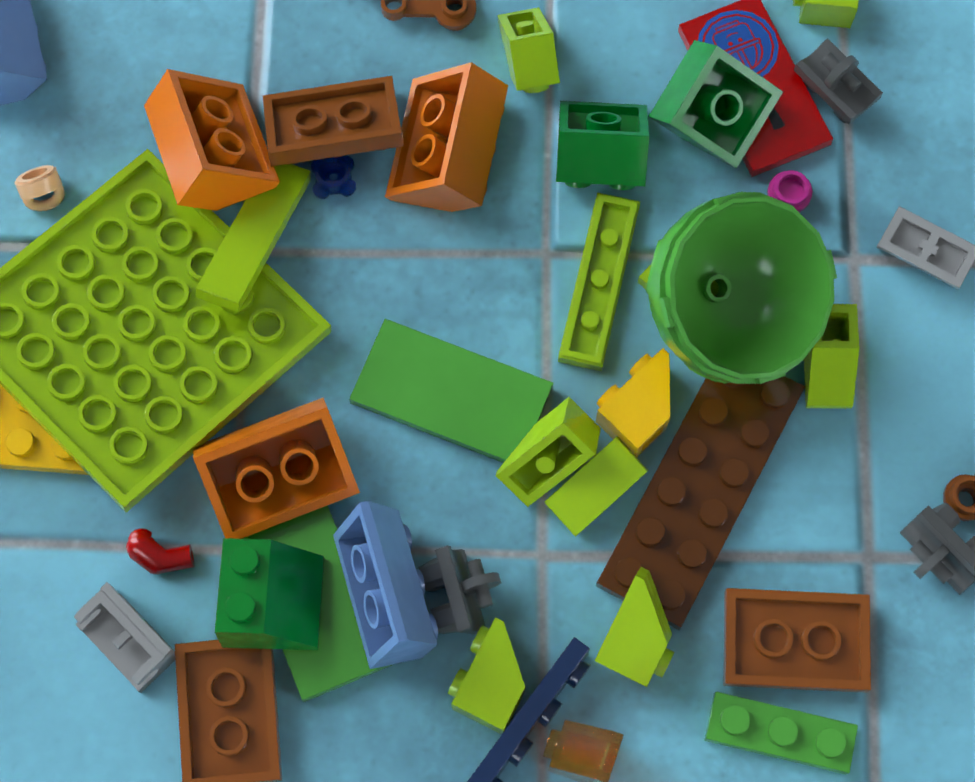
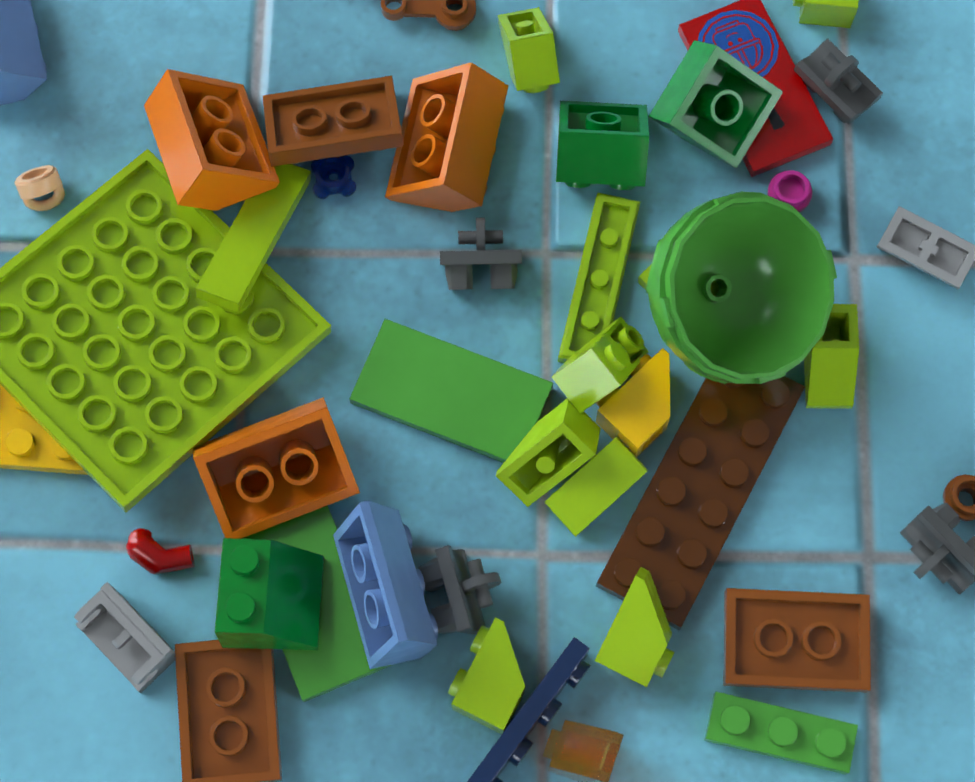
(502, 262): none -> dark grey hips
(601, 365): none -> lime slope

